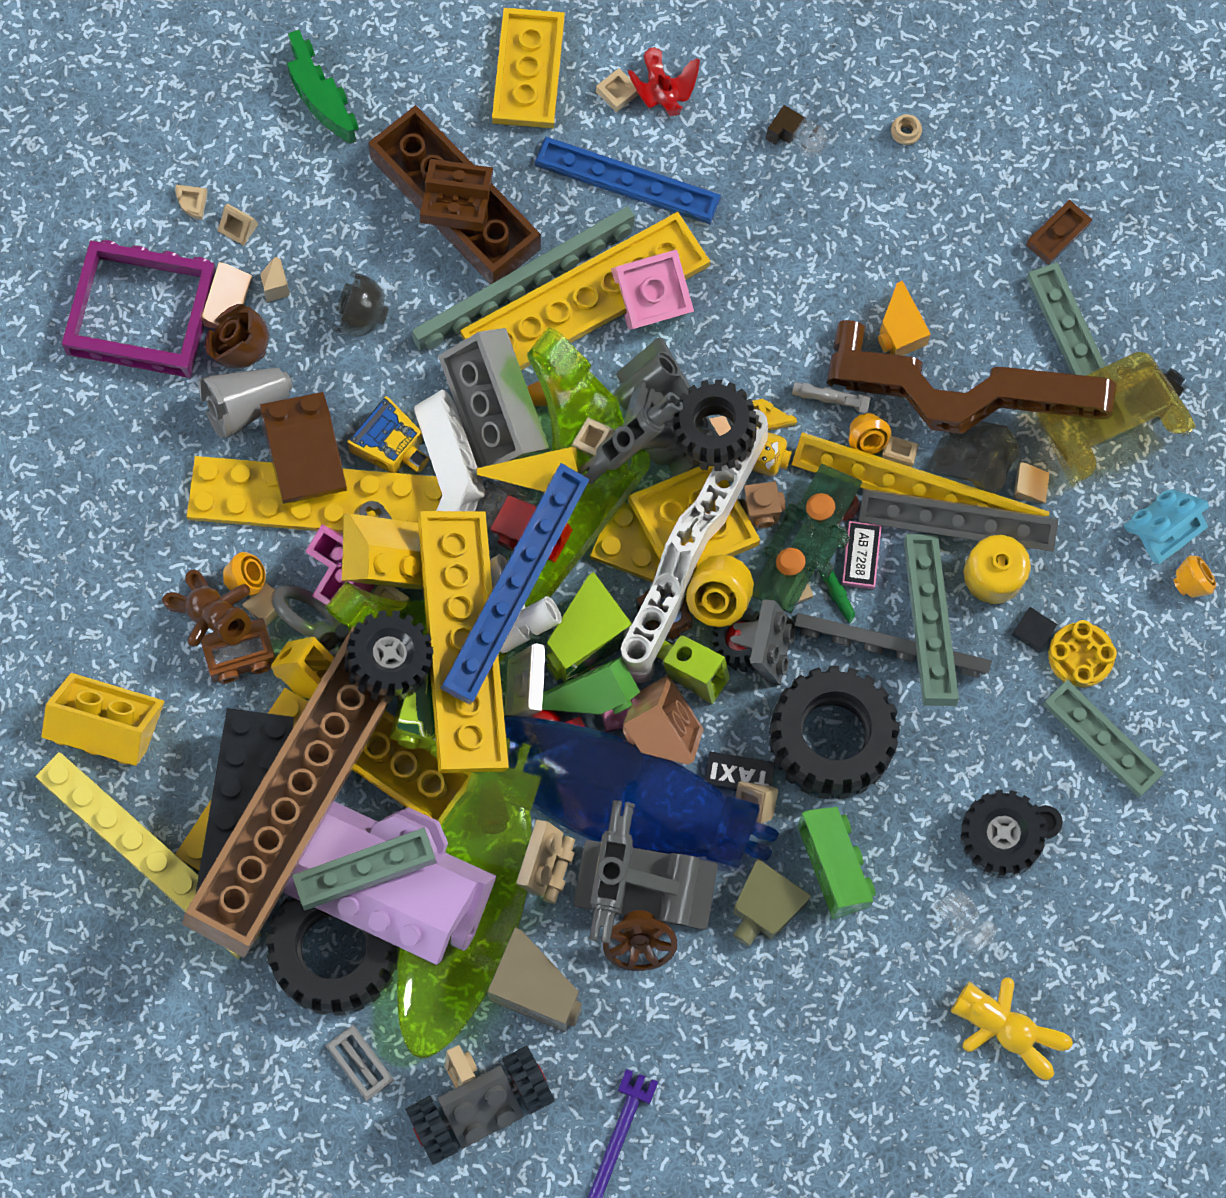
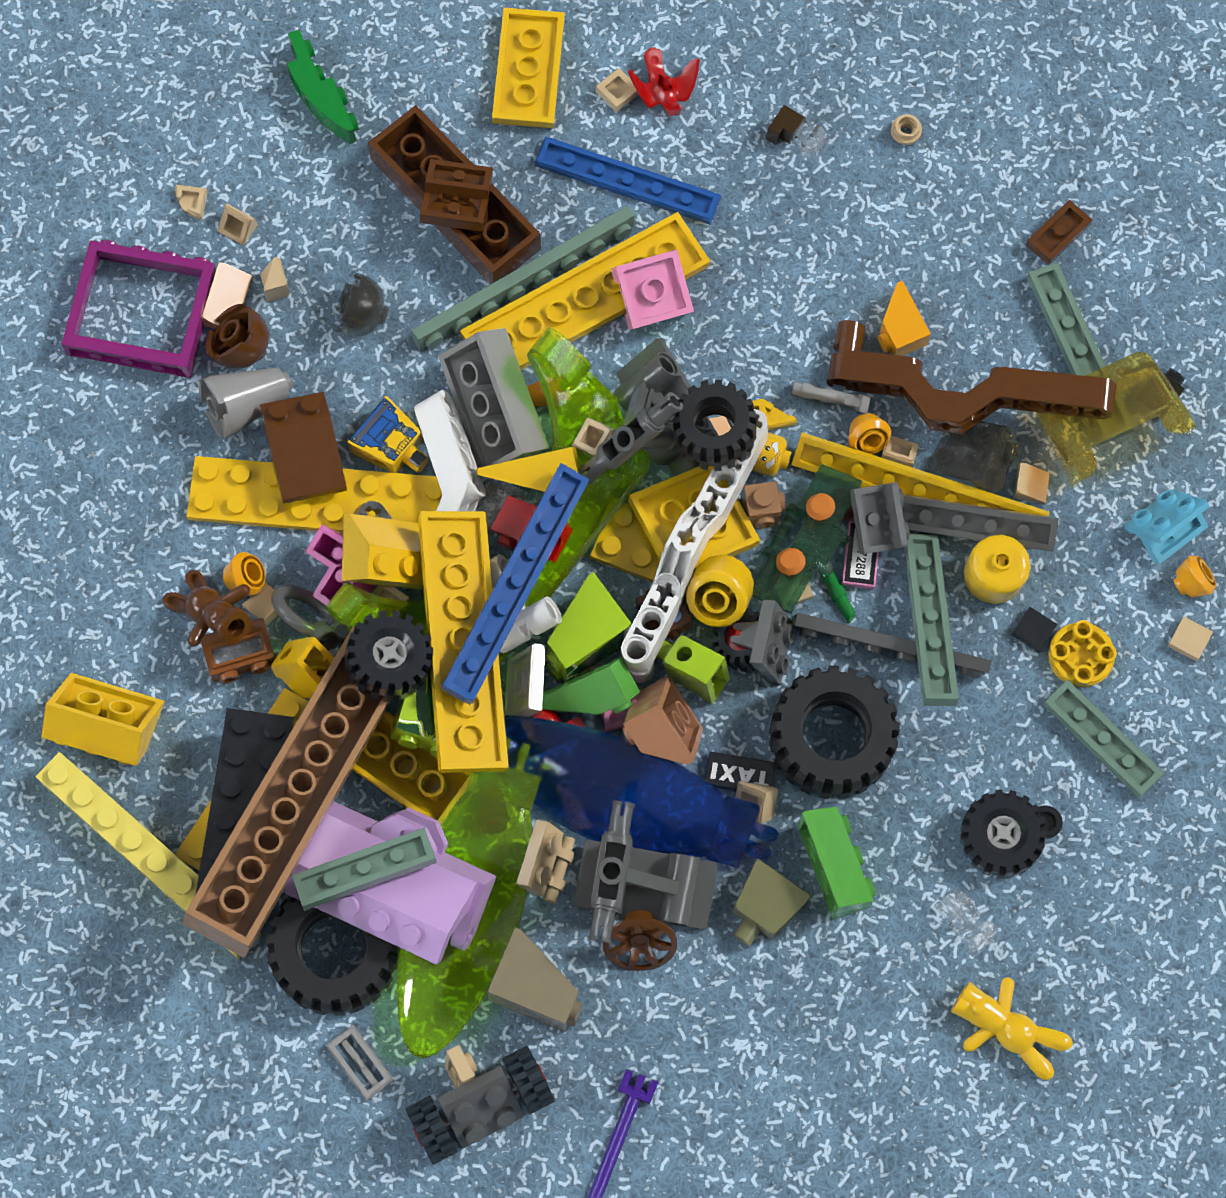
(879, 518): none -> dark grey bracket
(1190, 639): none -> tan tile

